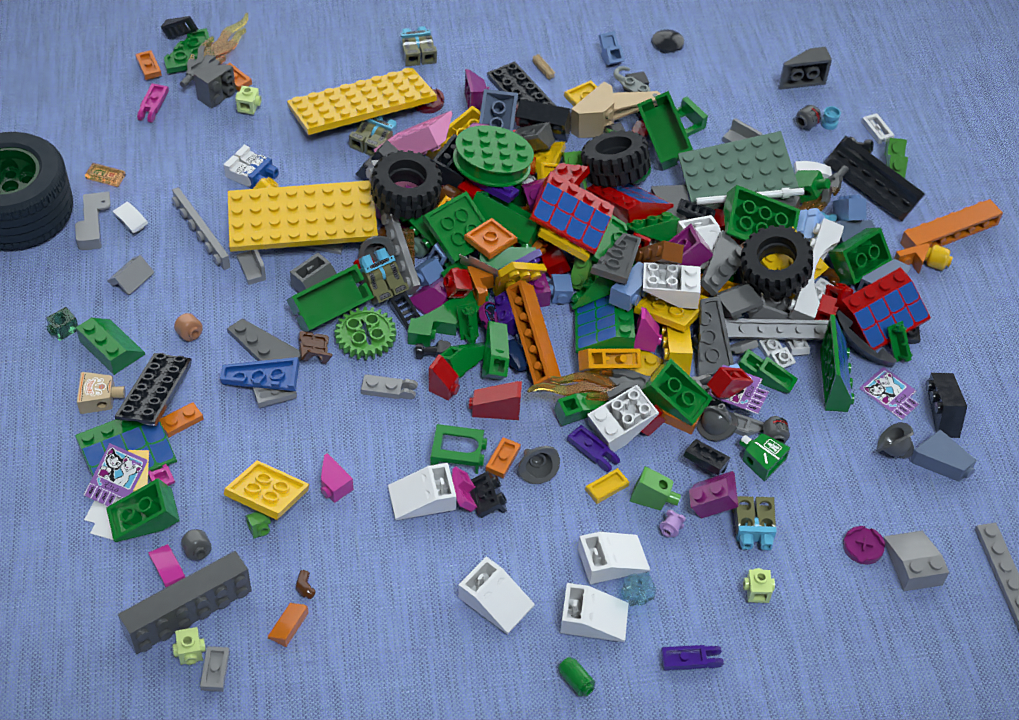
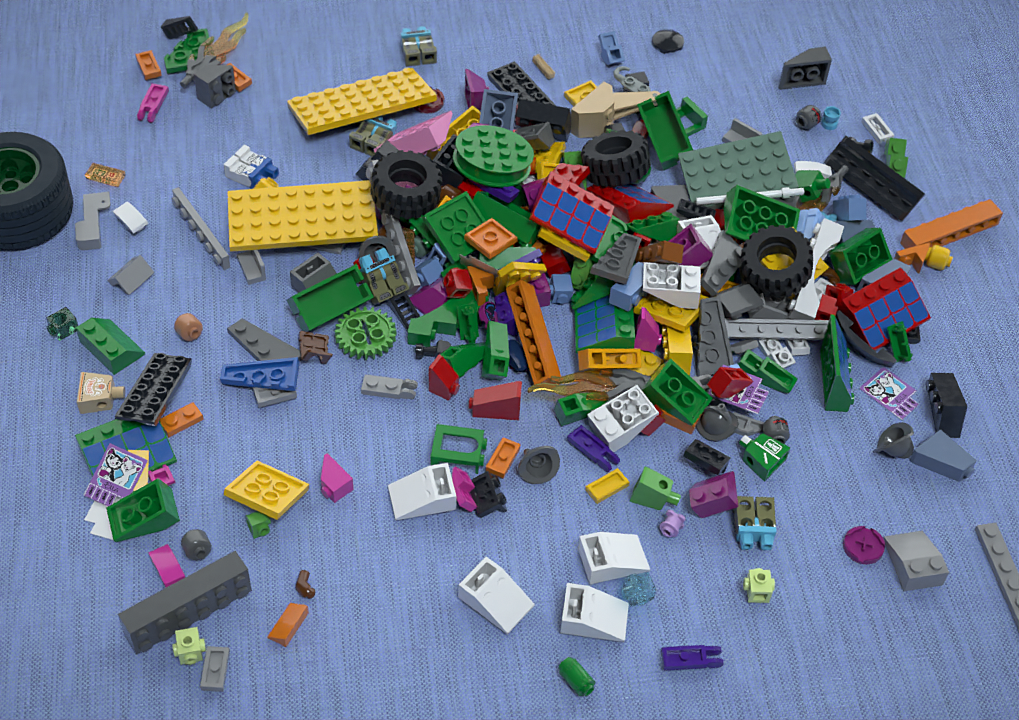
(248, 100): yellowish green brick -> none

